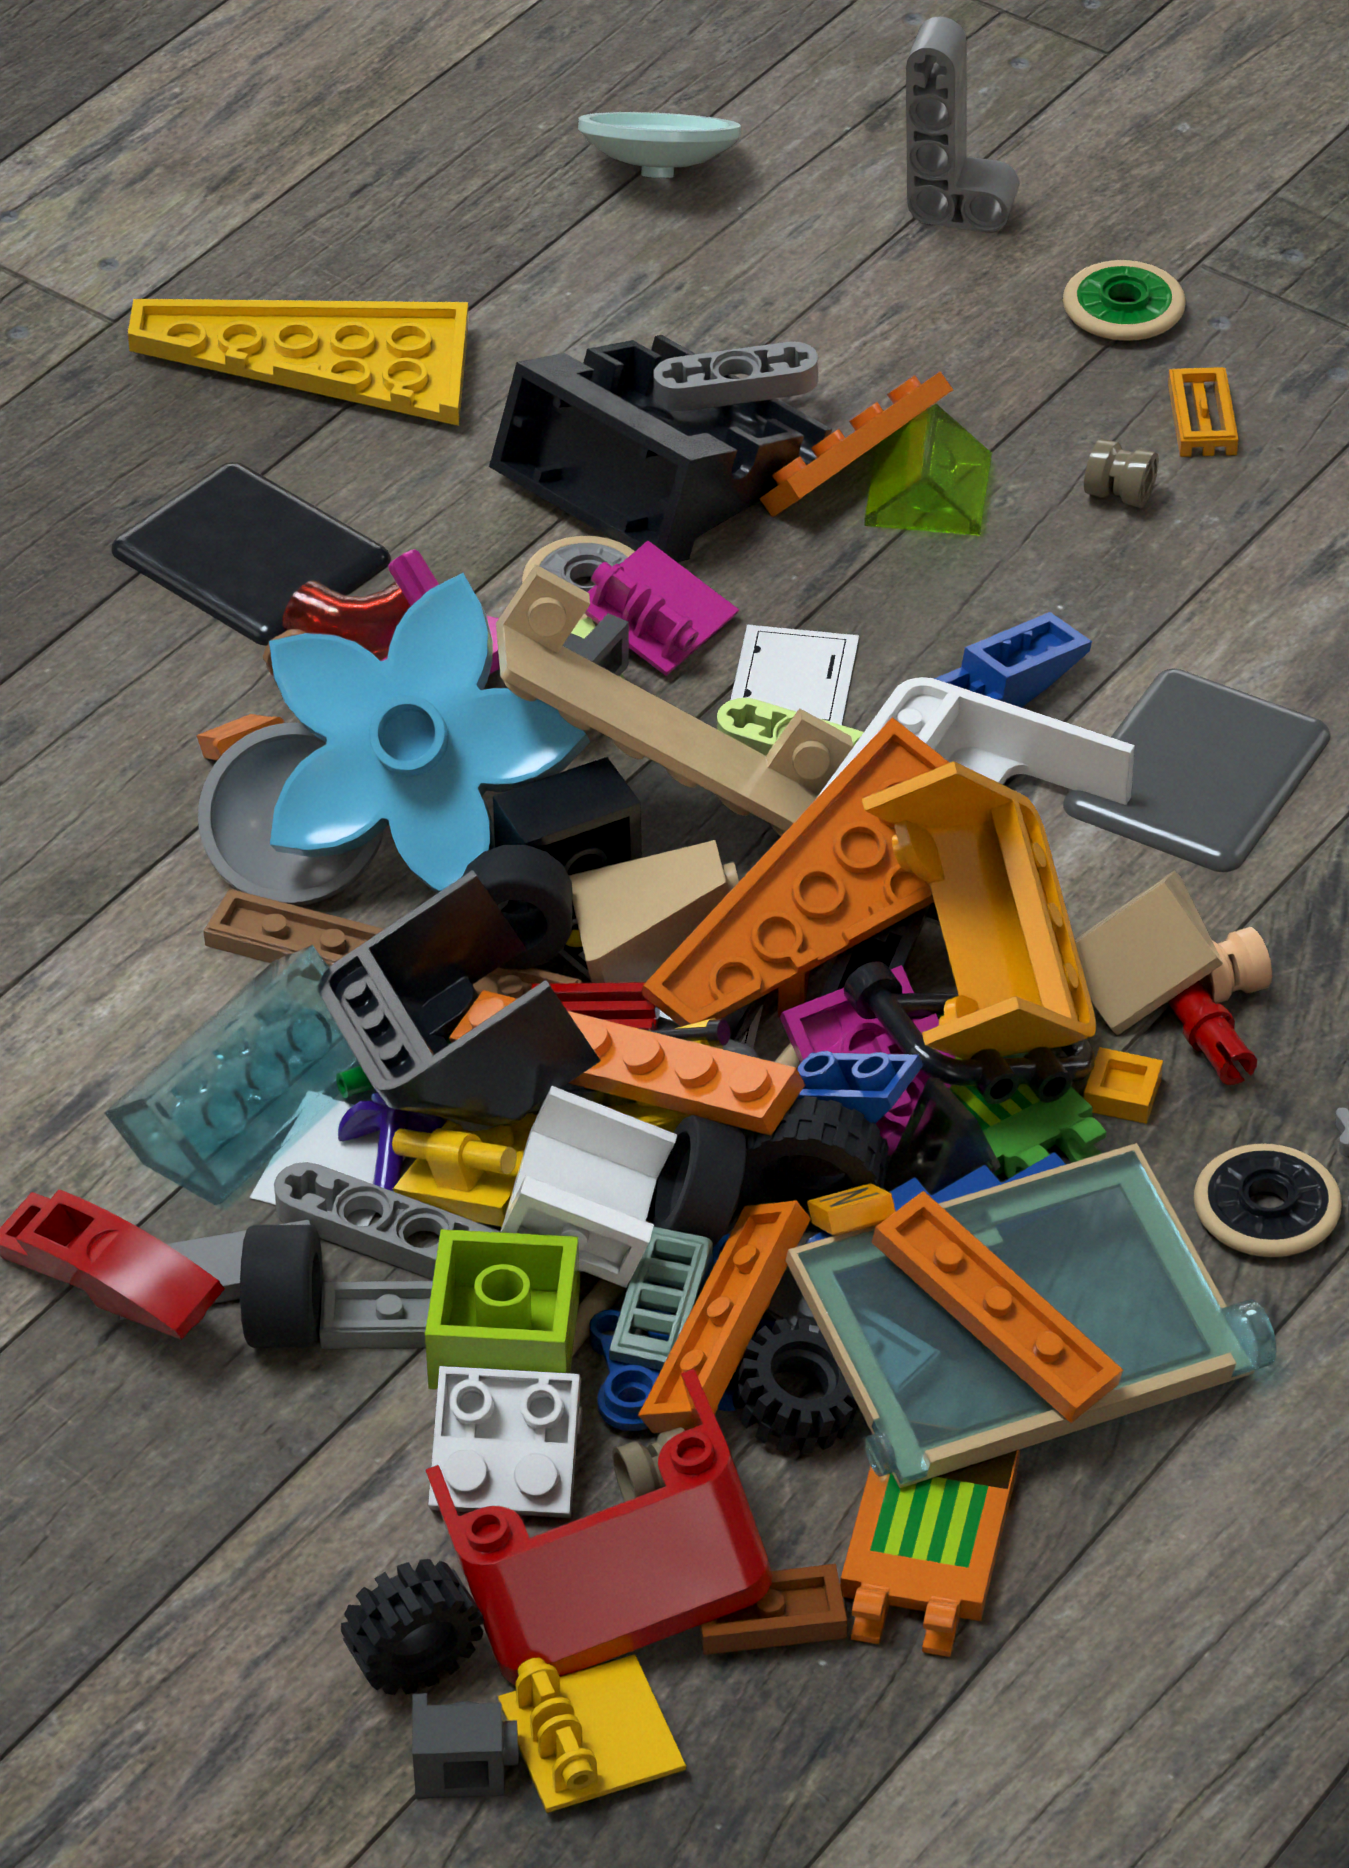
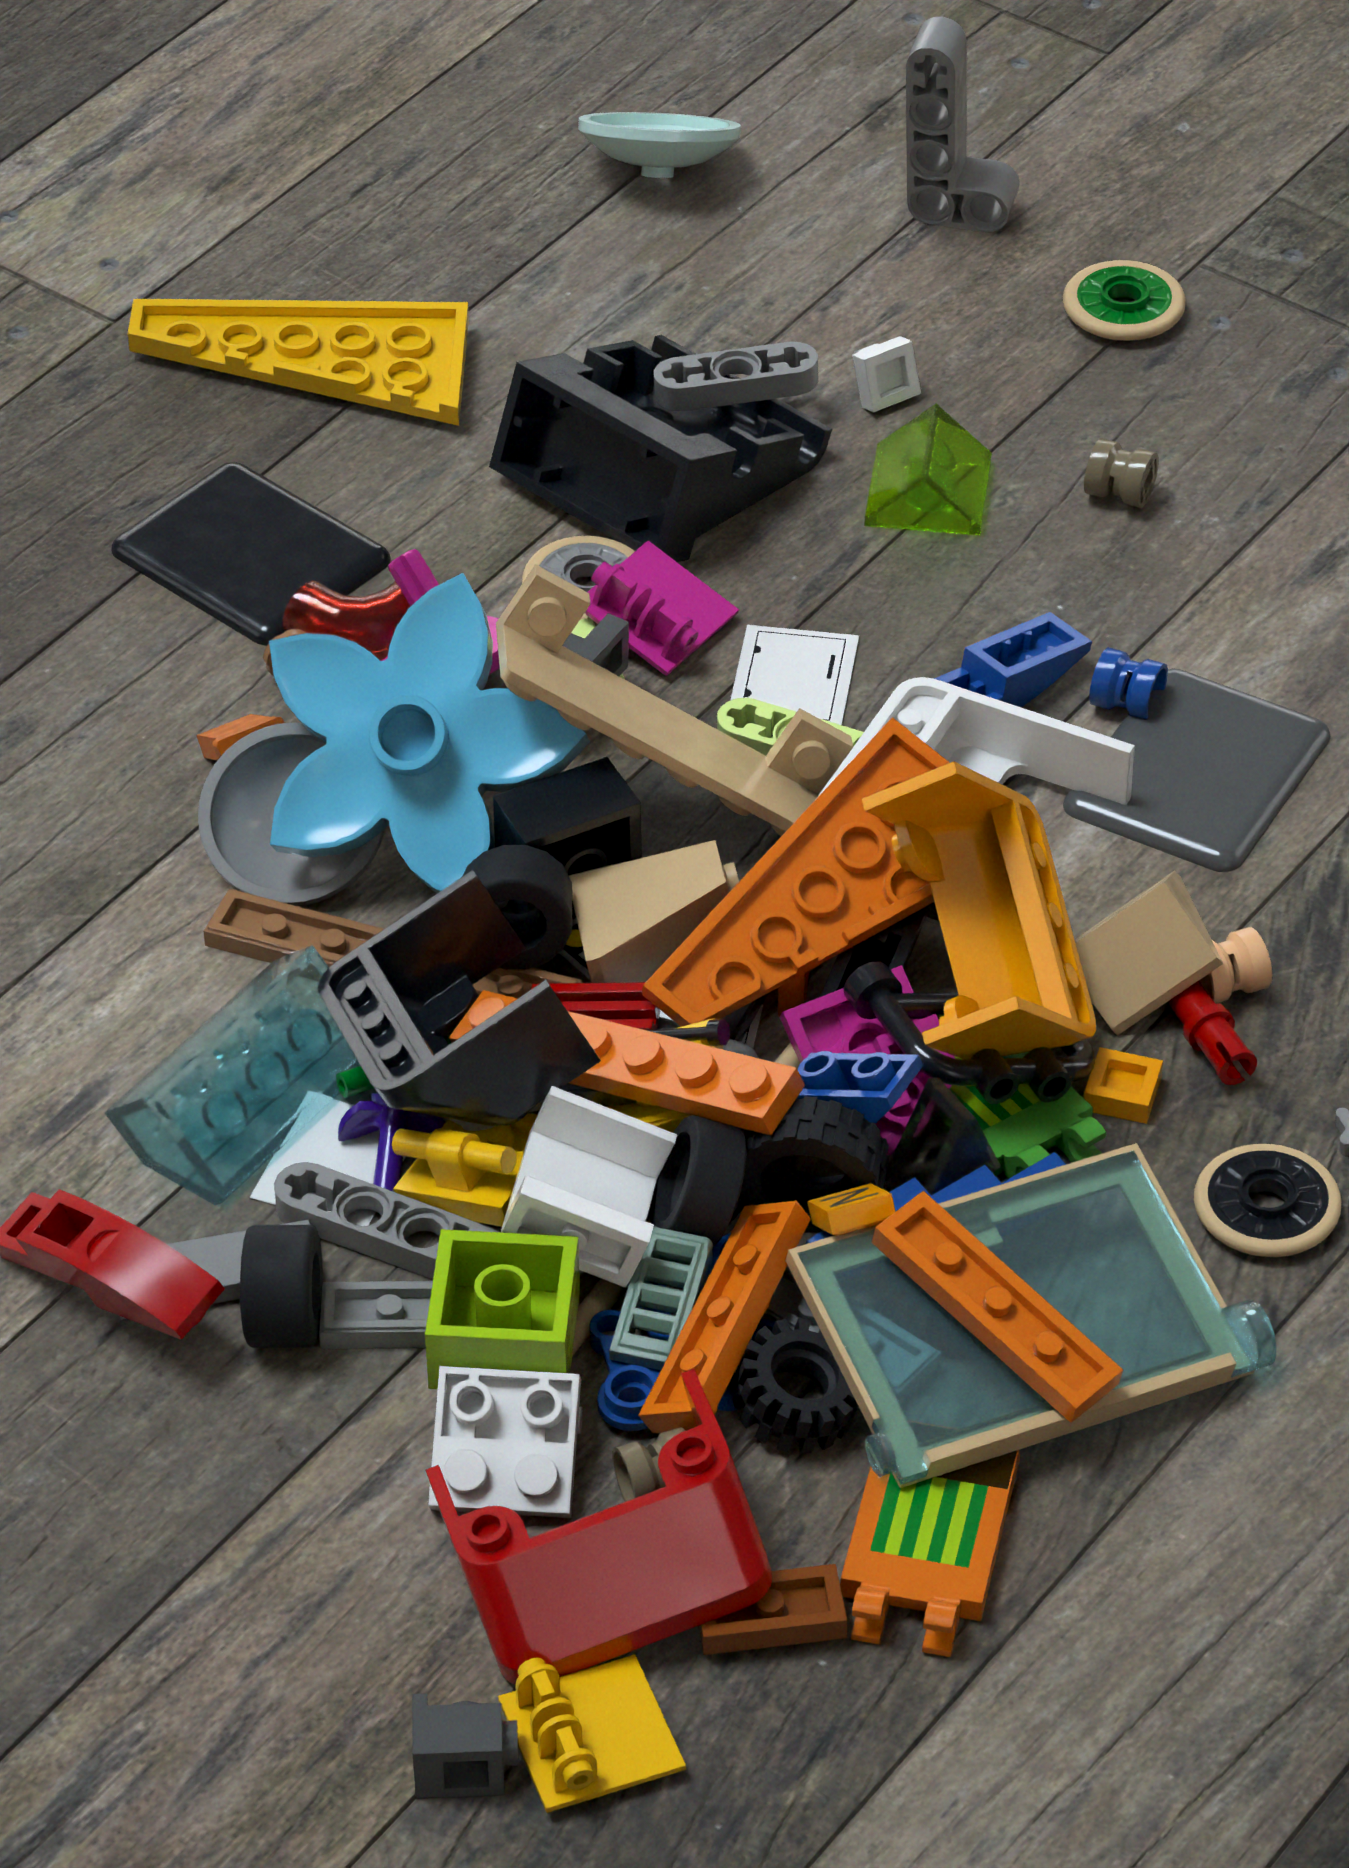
(412, 1627): black tyre -> none
(837, 451): orange plate -> none
(886, 373): none -> white tile
(1126, 682): none -> blue wheel
(1204, 437): light orange tile -> none

